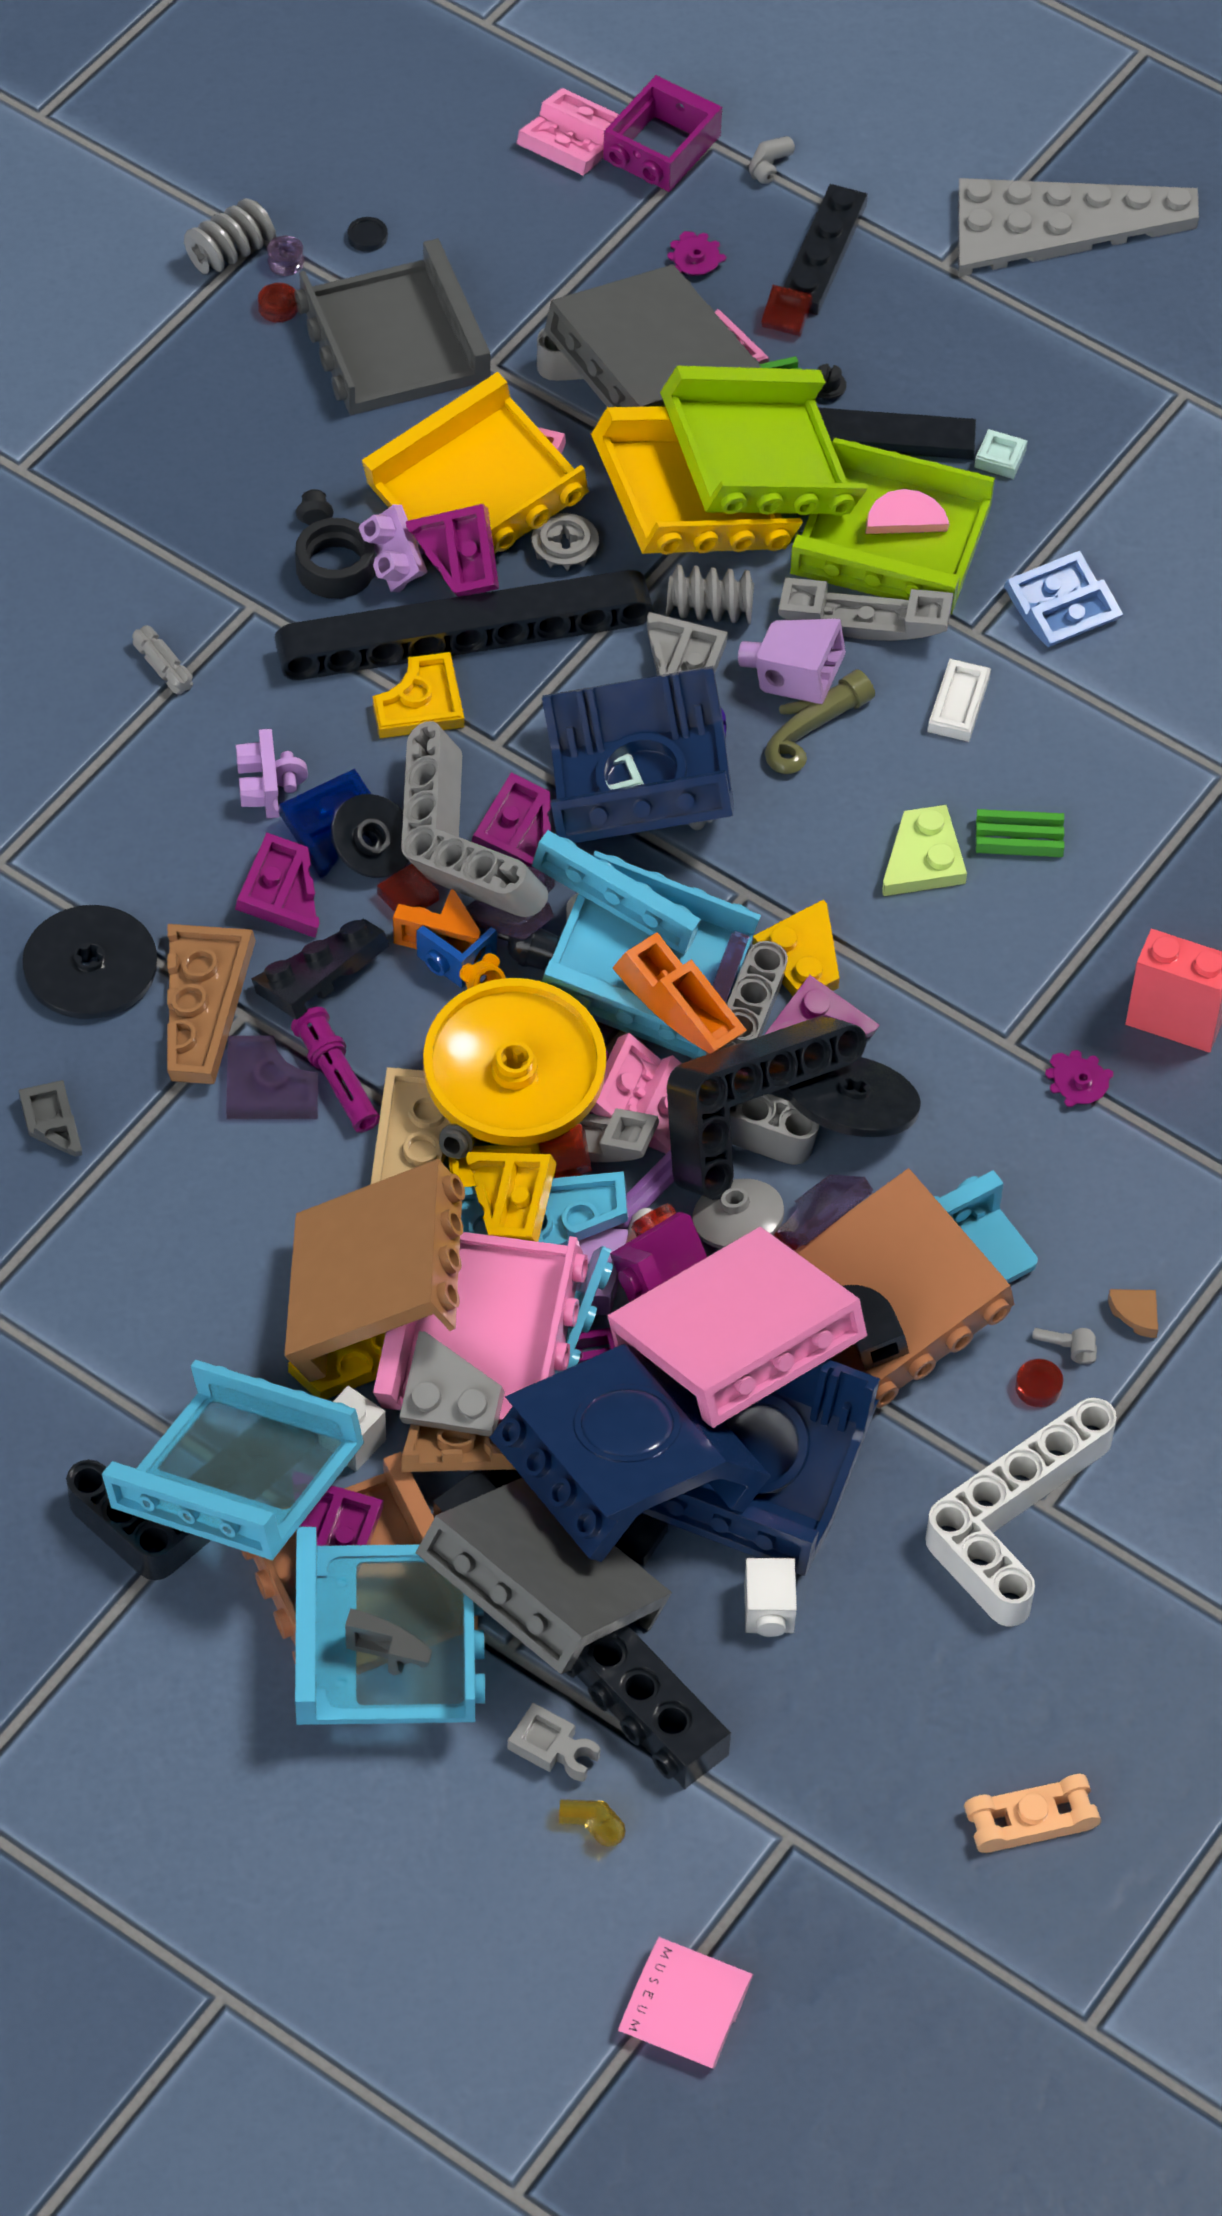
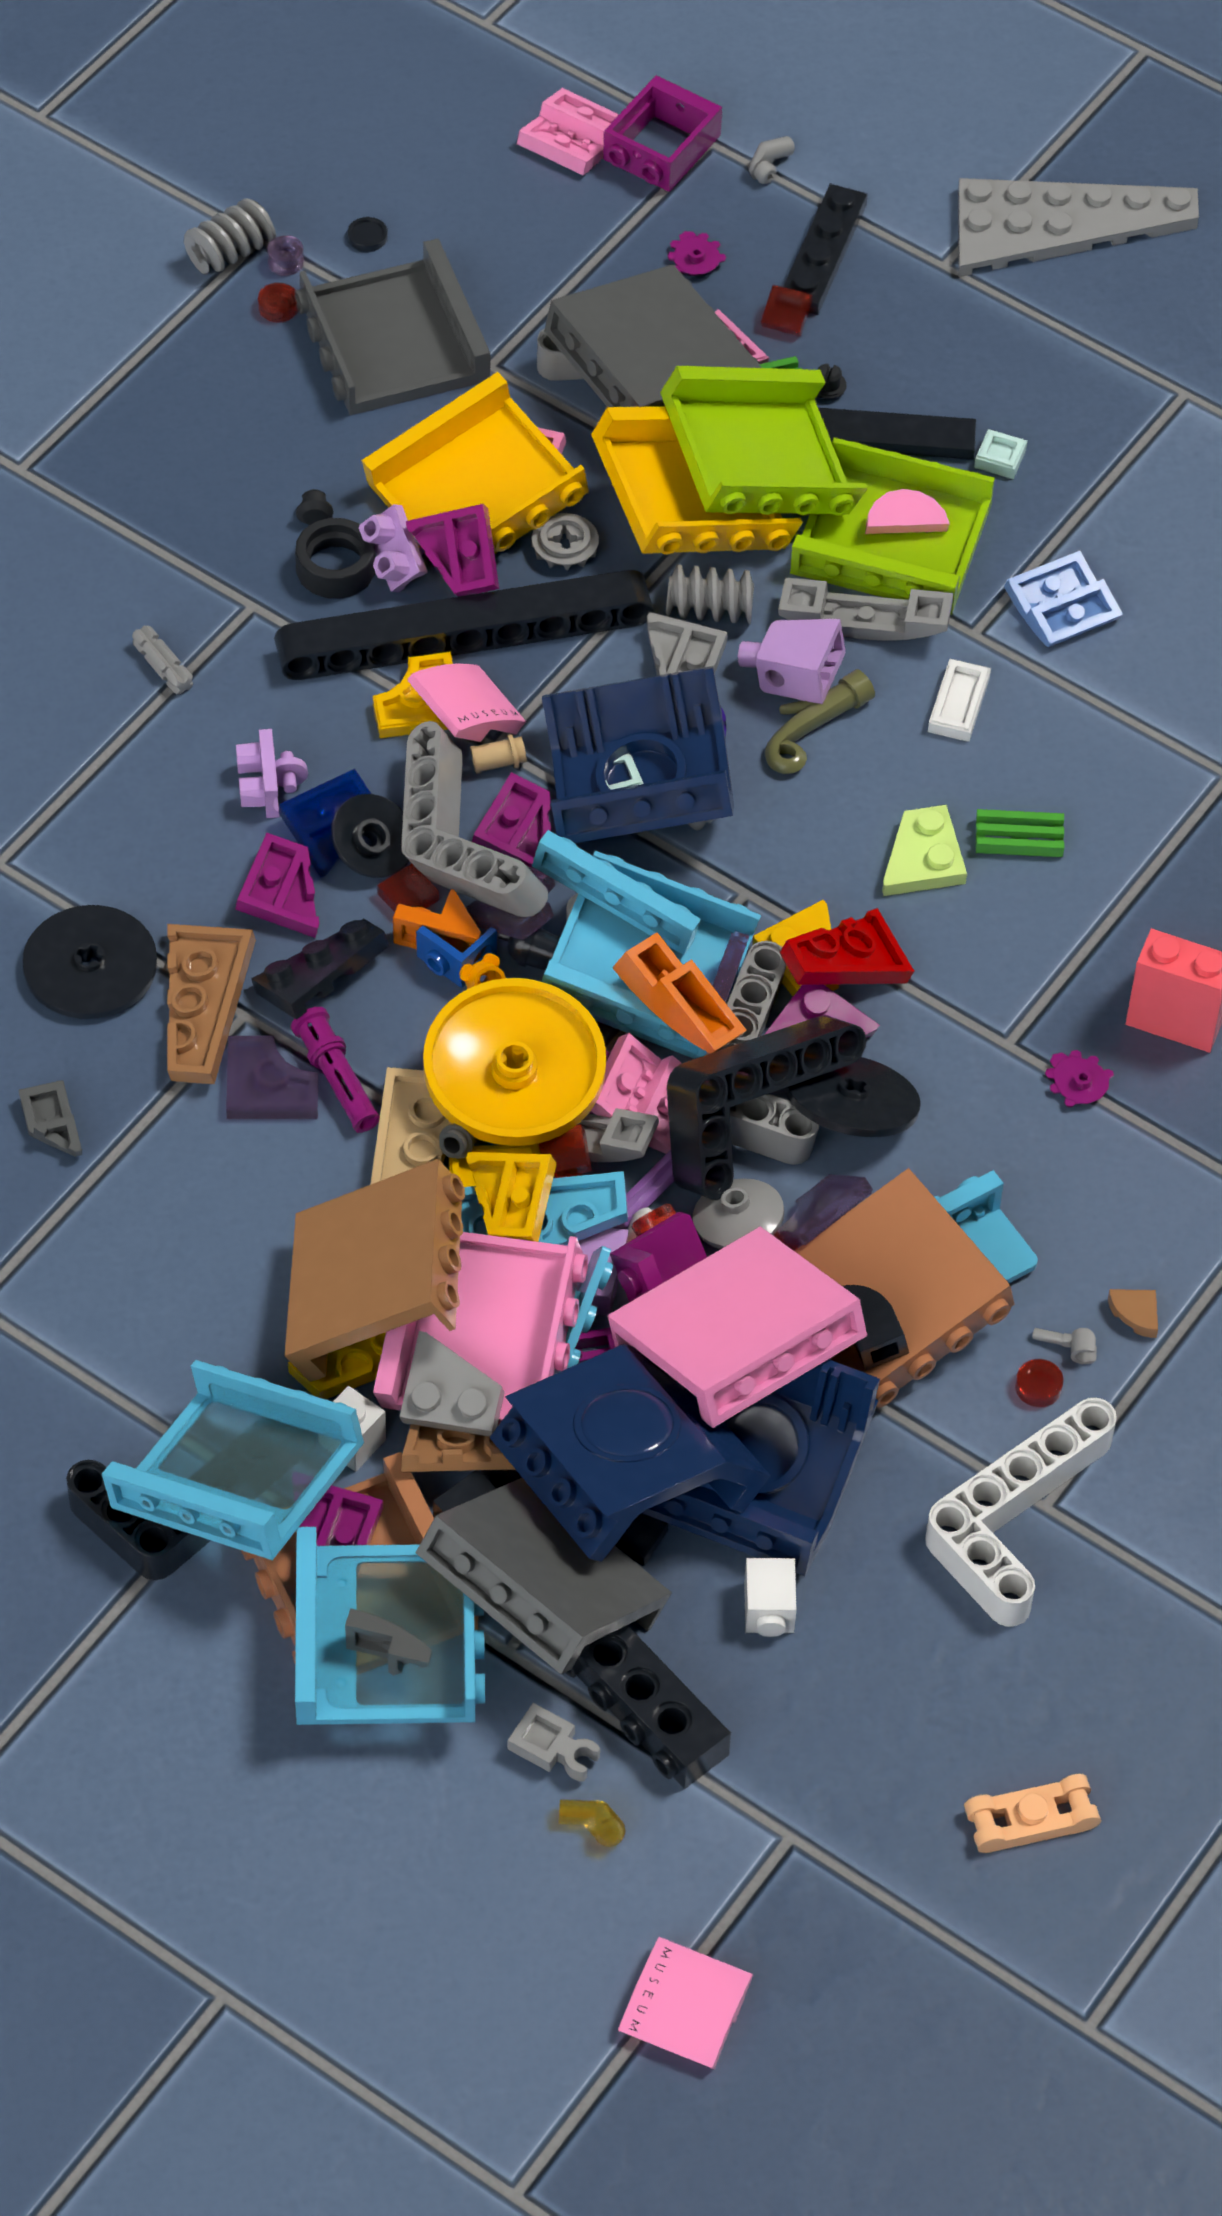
(466, 700): none -> bright pink slope
(498, 754): none -> tan pin
(848, 954): none -> red wing

